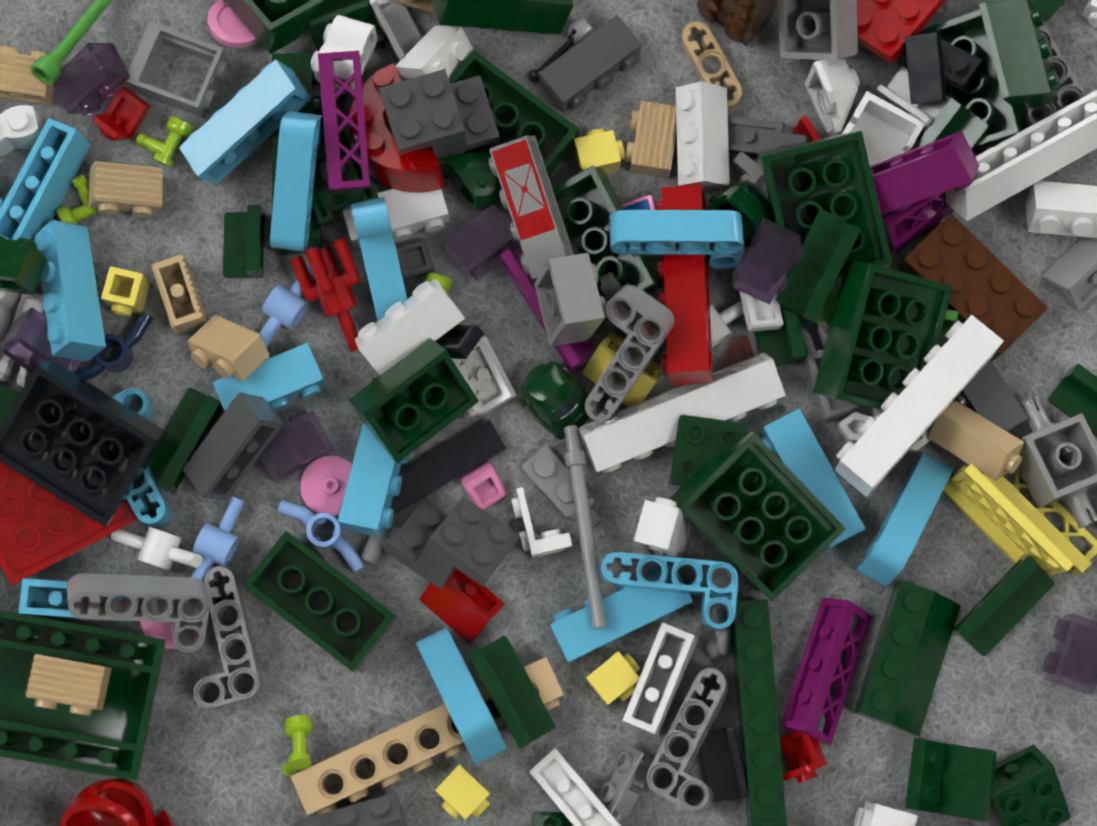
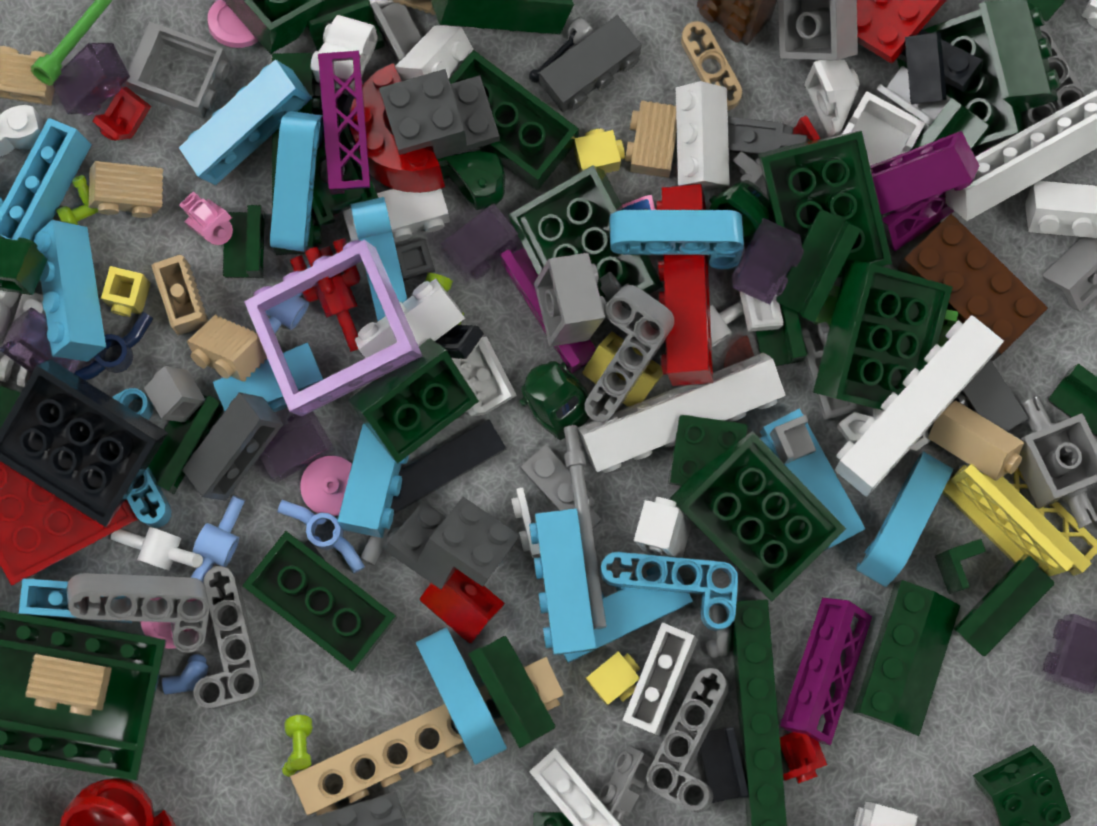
(165, 151): lime piece -> none
(174, 394): none -> light grey brick
(193, 672): none -> medium blue arm
(207, 219): none -> bright pink hips
(356, 375): none -> lavender window
(463, 794): light yellow brick -> none
(483, 485): bright pink slope -> none
(530, 202): light grey brick -> none
(565, 582): none -> medium azure brick
(792, 440): none -> light grey panel
(951, 567): none -> dark green panel
(951, 779): dark green bracket -> none

